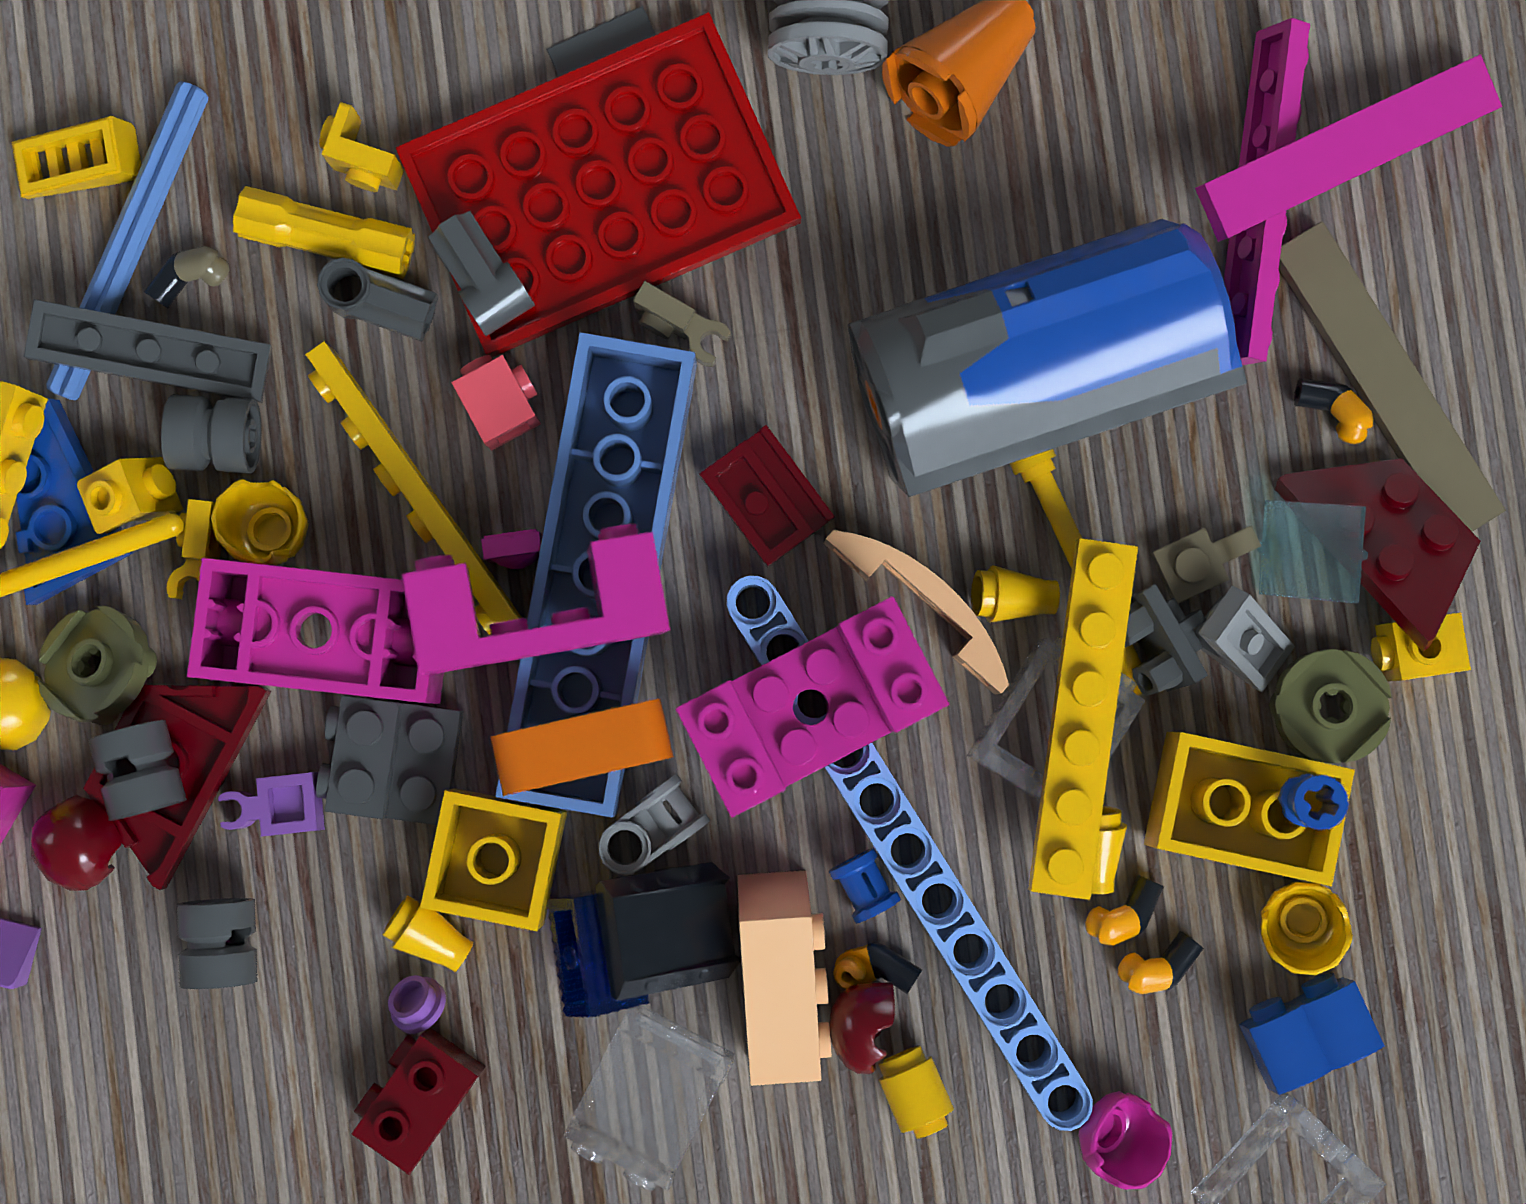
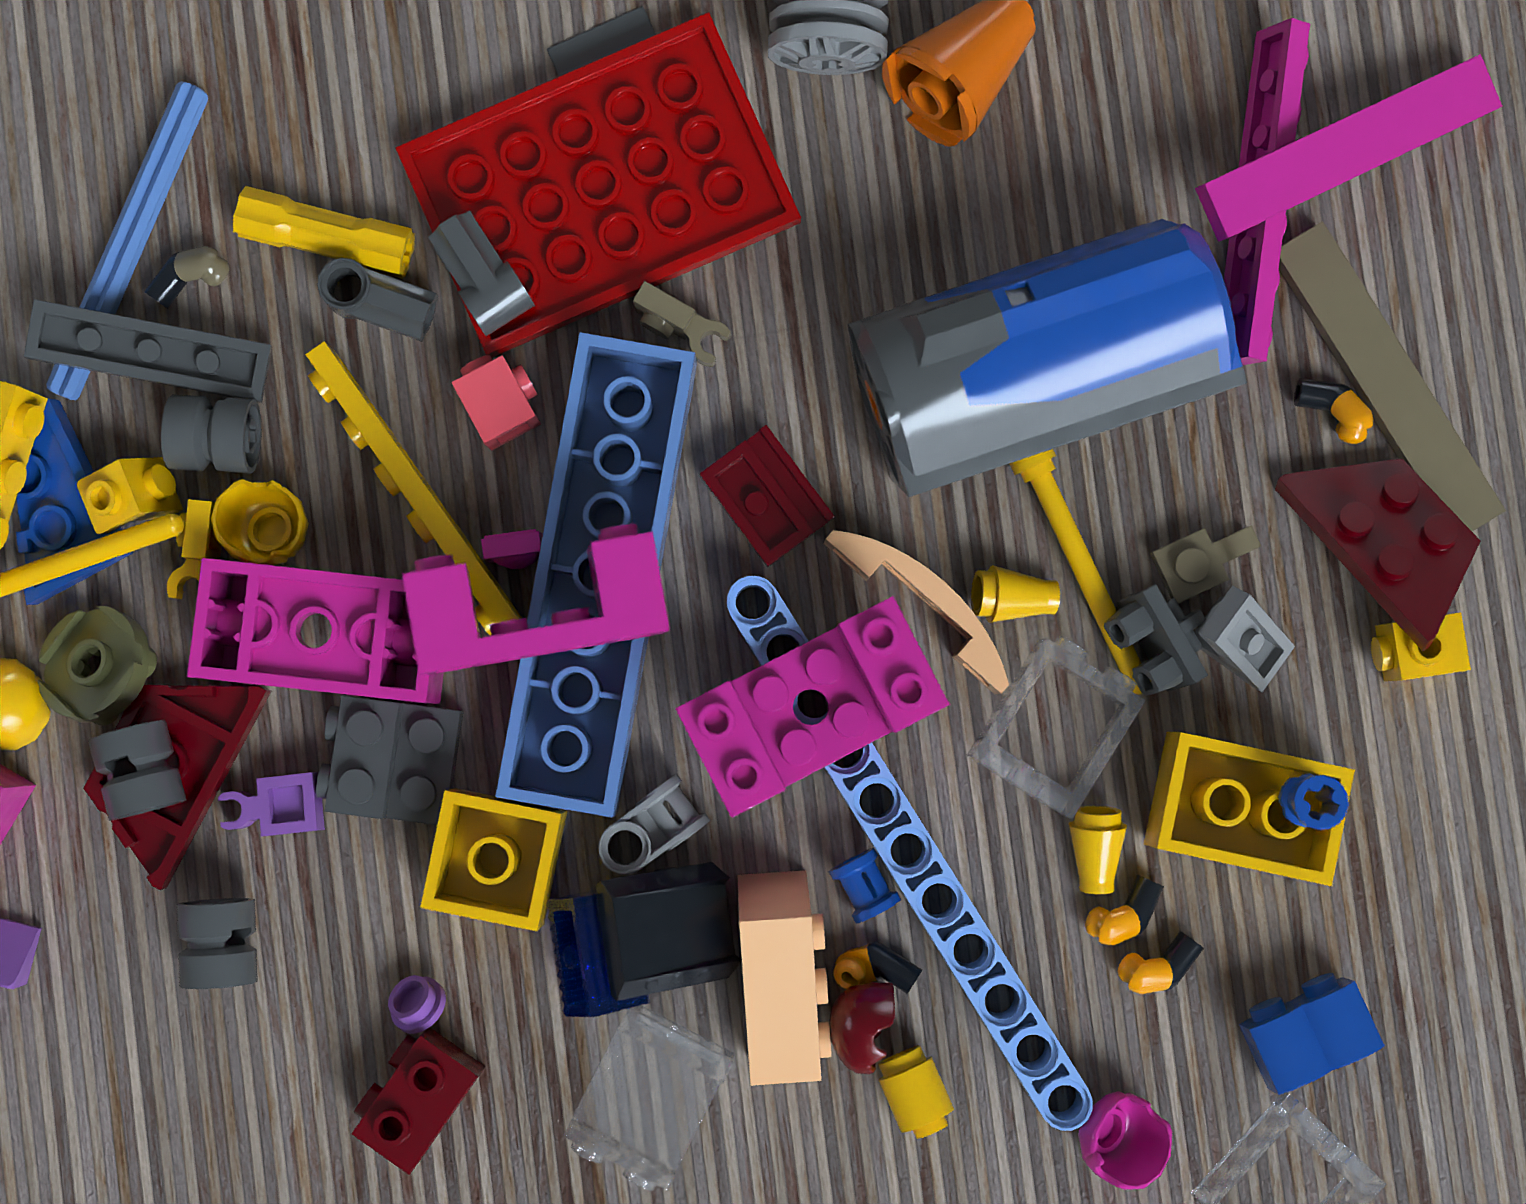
(74, 844): dark red hair -> none
(112, 149): yellow slope -> none
(362, 164): yellow bracket -> none
(426, 935): yellow cone -> none
(581, 746): orange beam -> none
(1083, 719): yellow plate -> none
(1306, 928): yellow hair -> none
(1312, 551): clear light blue piece -> none
(1365, 706): olive plate -> none

